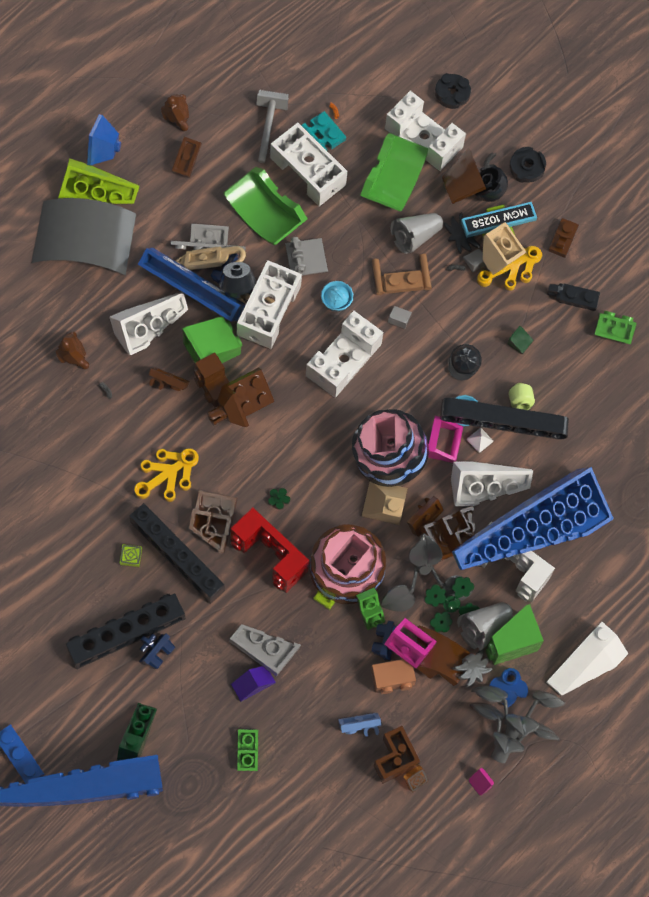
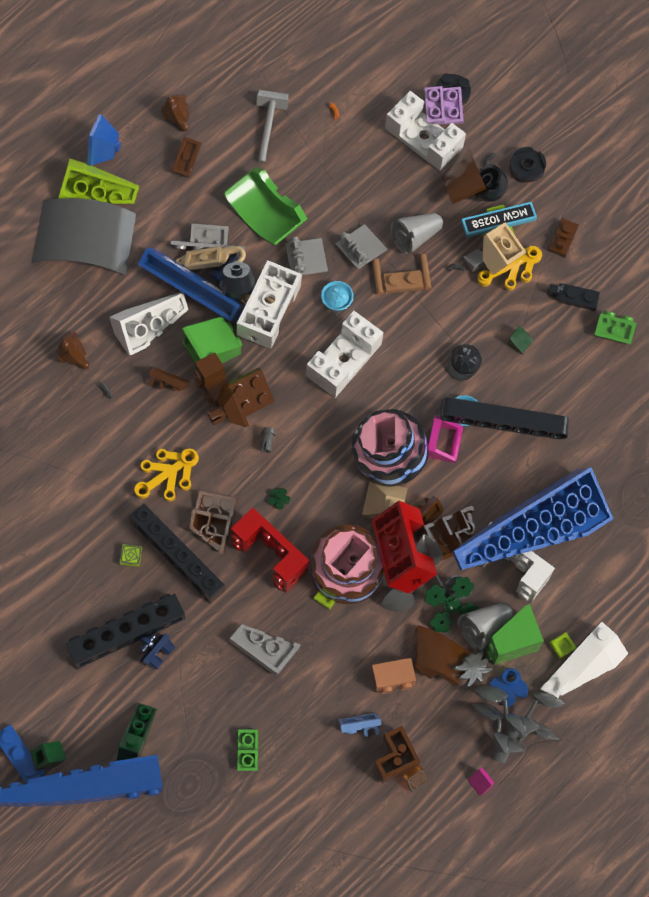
(48, 755): none -> dark green brick
(252, 682): dark purple slope -> none
(267, 439): none -> dark grey pin
(323, 175): white plate -> none
(327, 129): teal plate -> none
(360, 246): none -> light grey hinge
(370, 608): bright green slope -> none
(380, 649): dark blue hips -> none
(396, 173): bright green panel -> none
(399, 317): light grey slope -> none
(402, 565): none -> red plate
(406, 647): dark pink tile -> none
(444, 105): none -> lavender slope
(458, 235): black piece -> none
(479, 440): white slope -> none
(482, 481): white wedge -> none
(521, 396): yellowish green head -> none
(554, 686): none -> white tile
(563, 645): none -> lime tile

